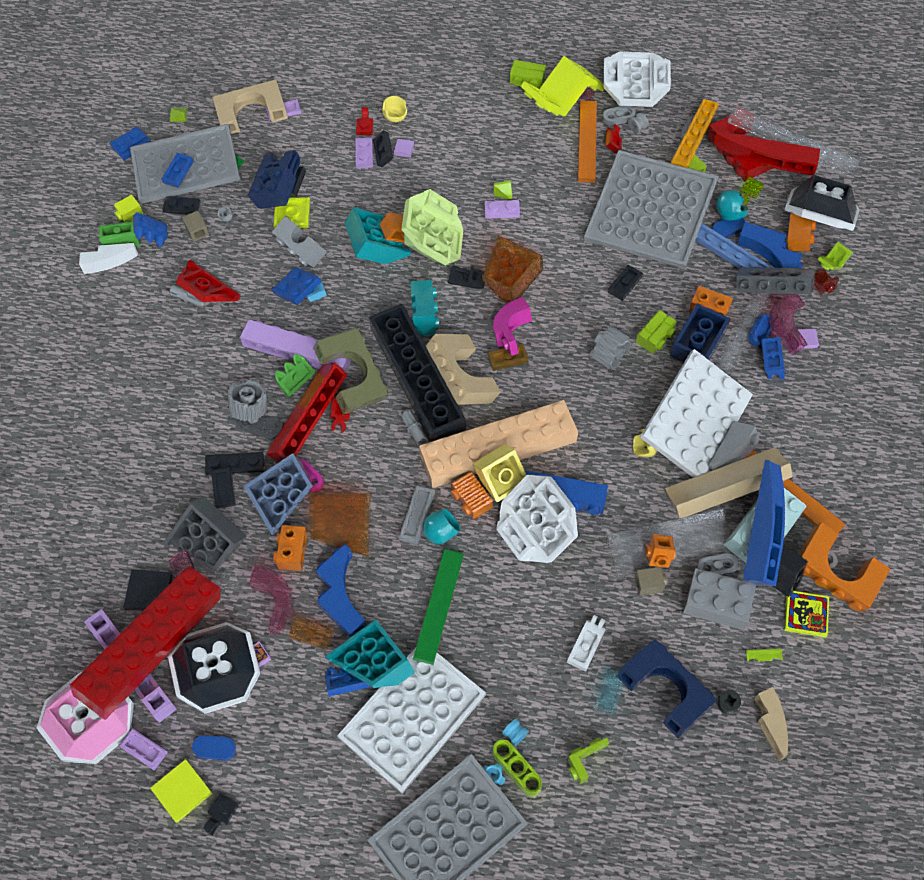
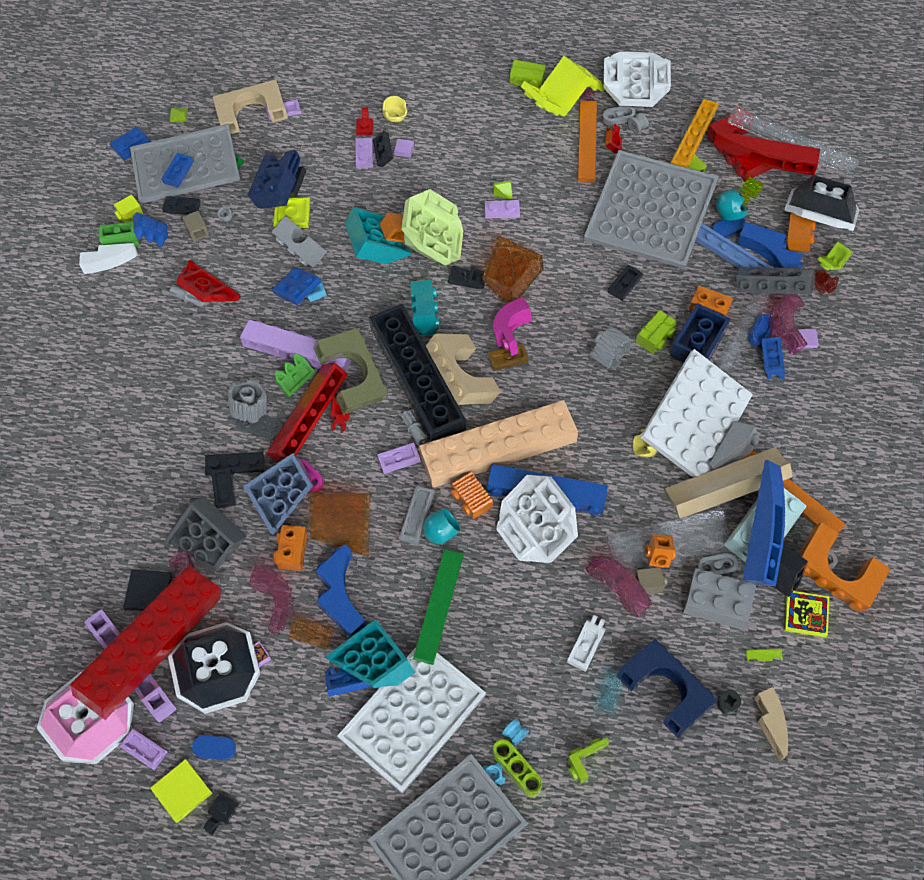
(398, 458): none -> lavender plate
(500, 471): light yellow slope -> none
(622, 584): none -> clear pink arch

